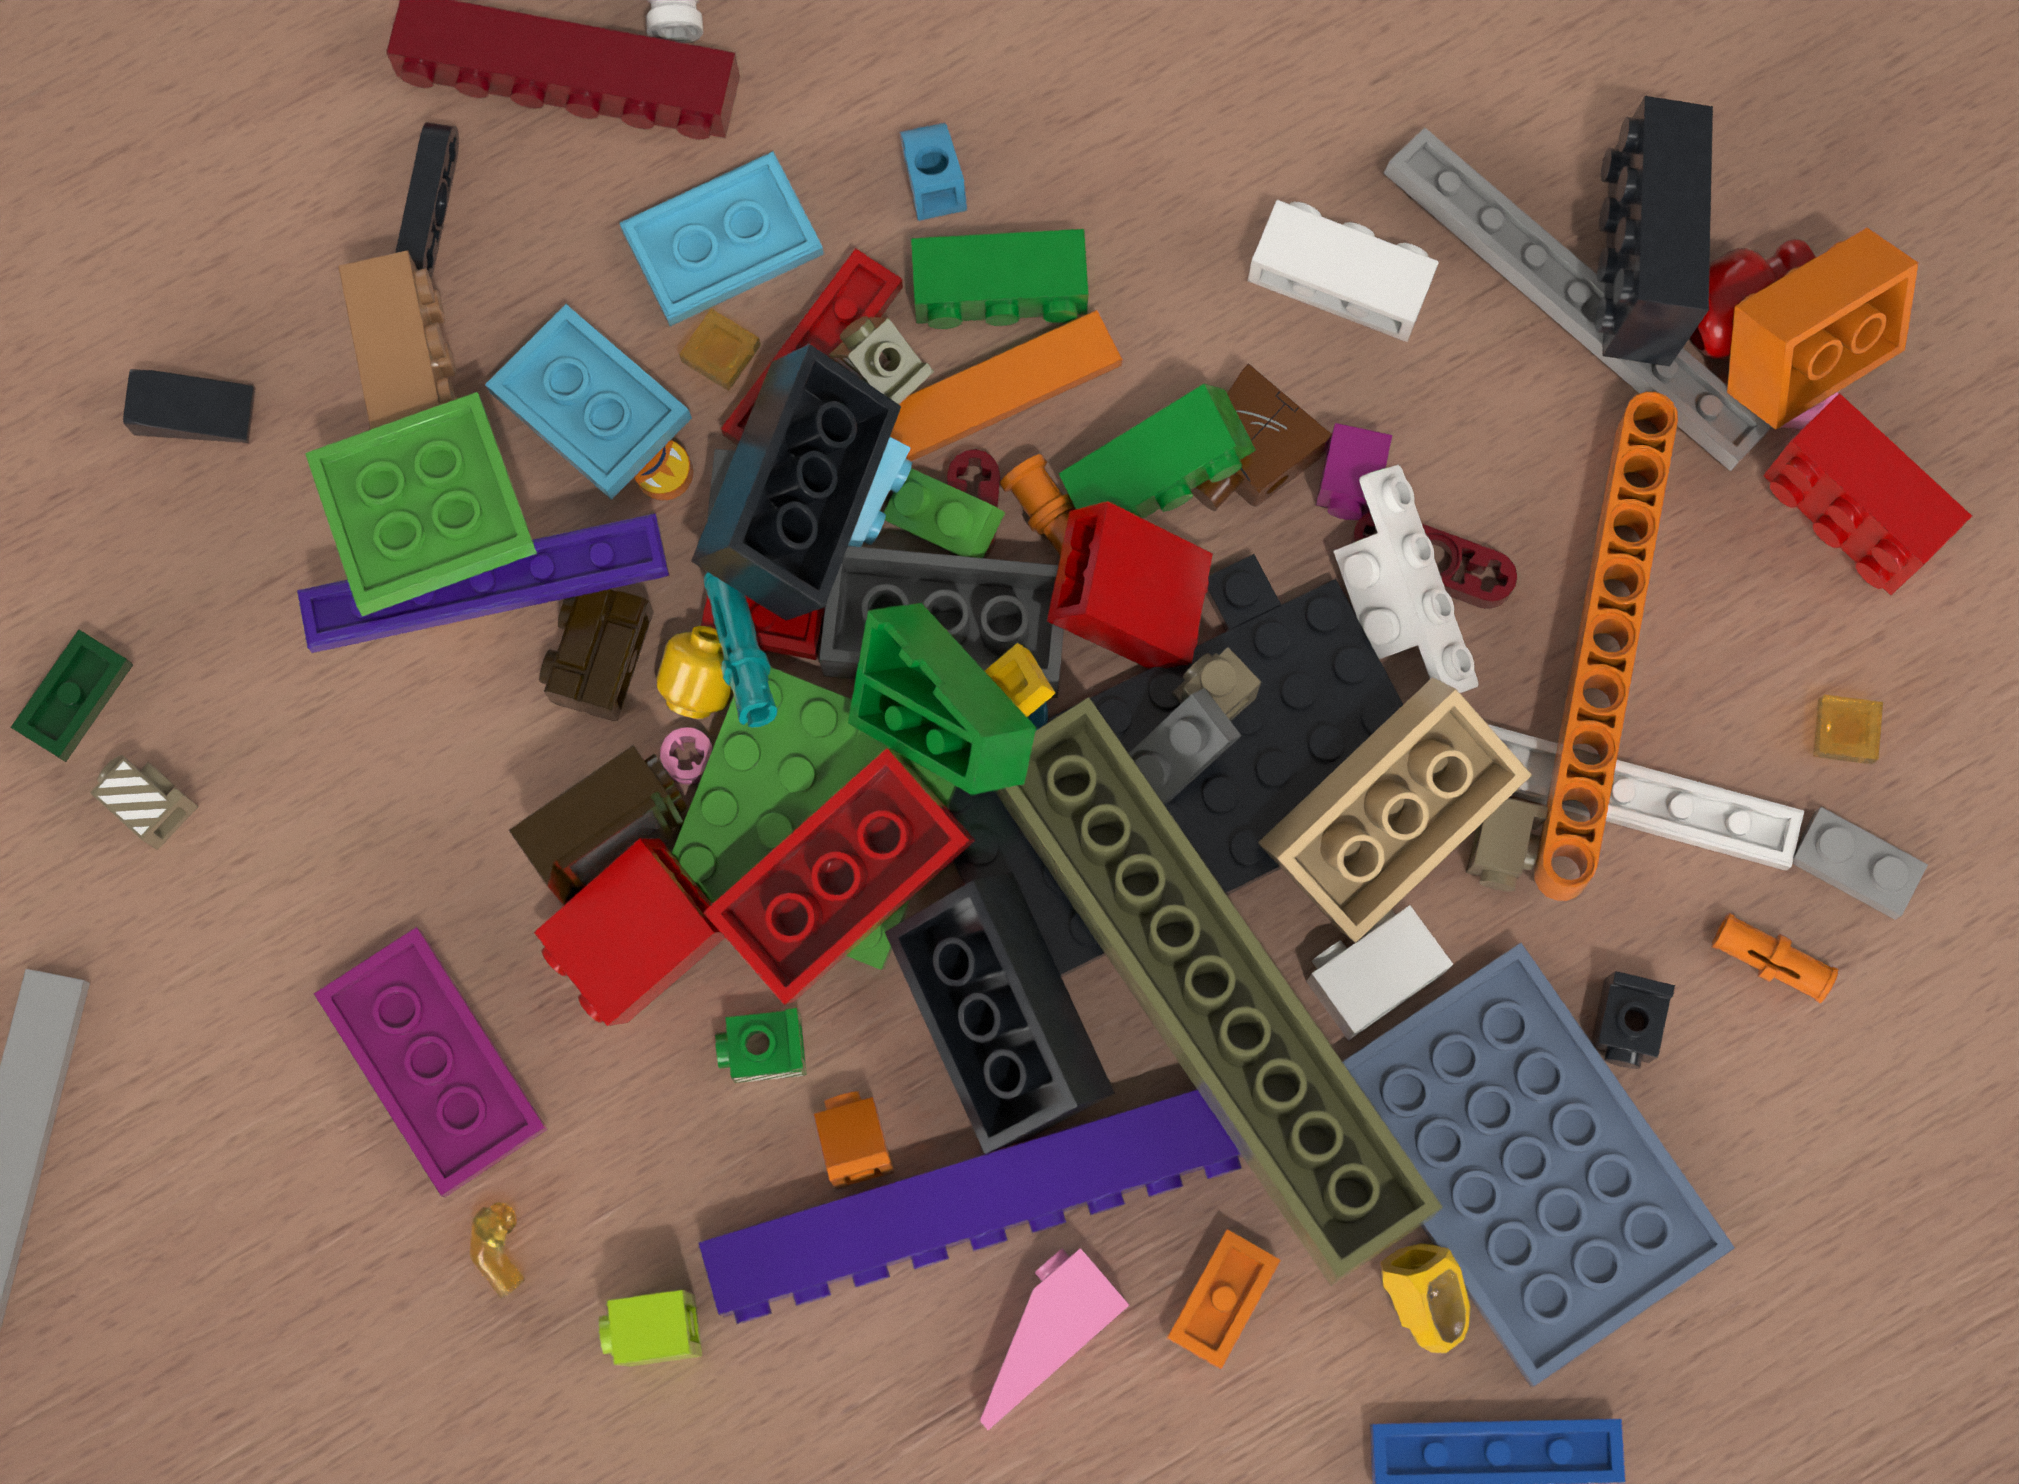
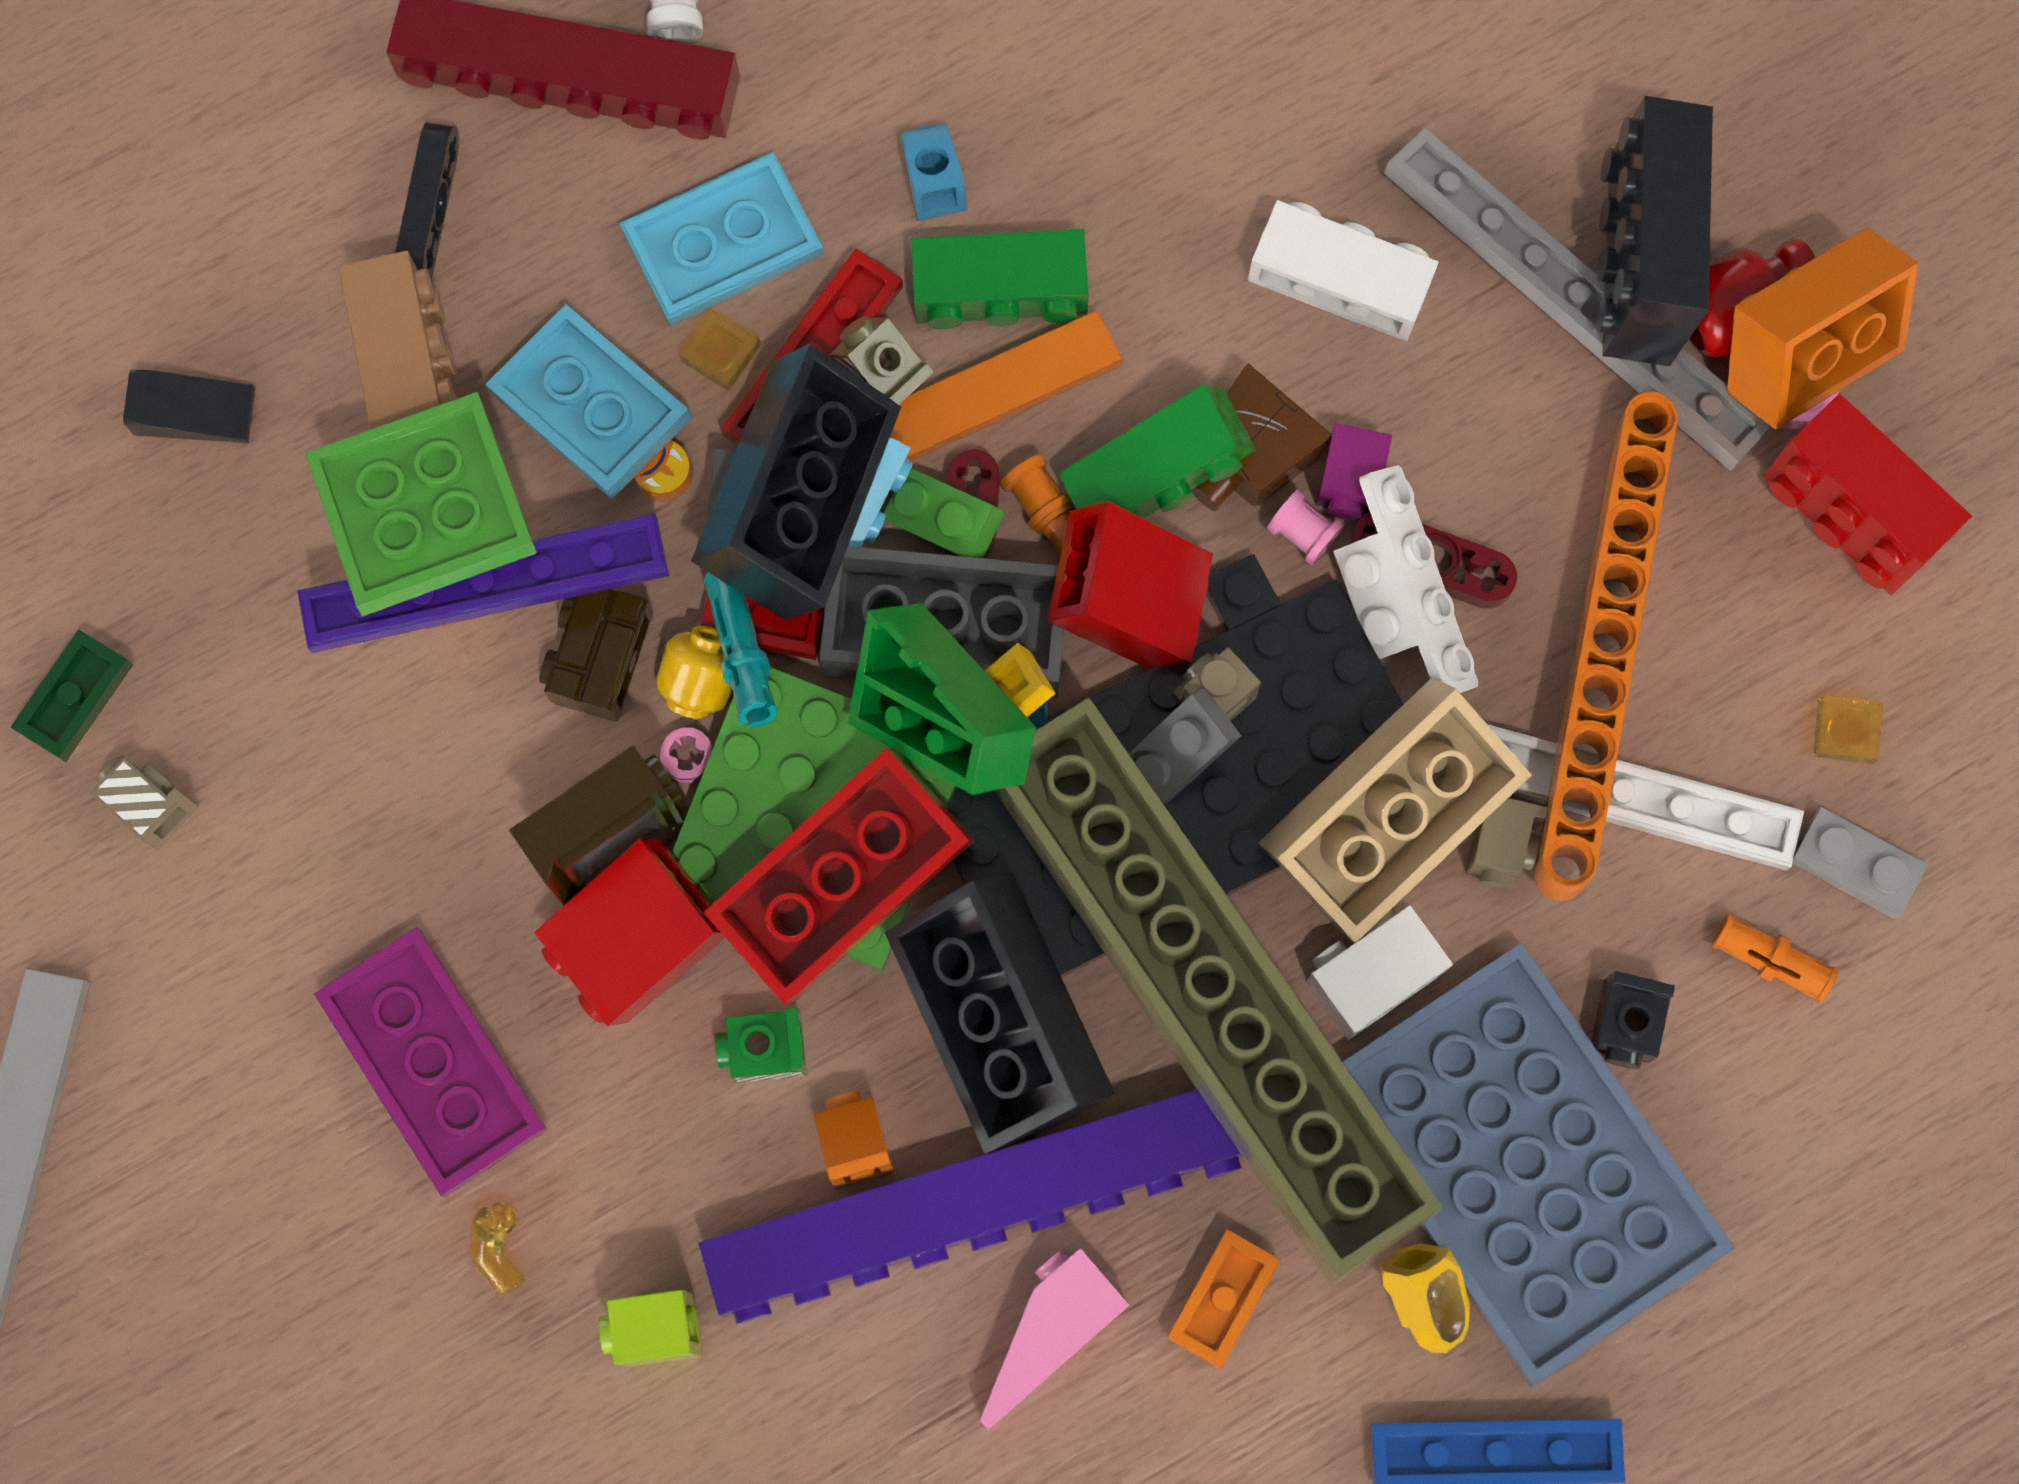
(1305, 527): none -> bright pink bush

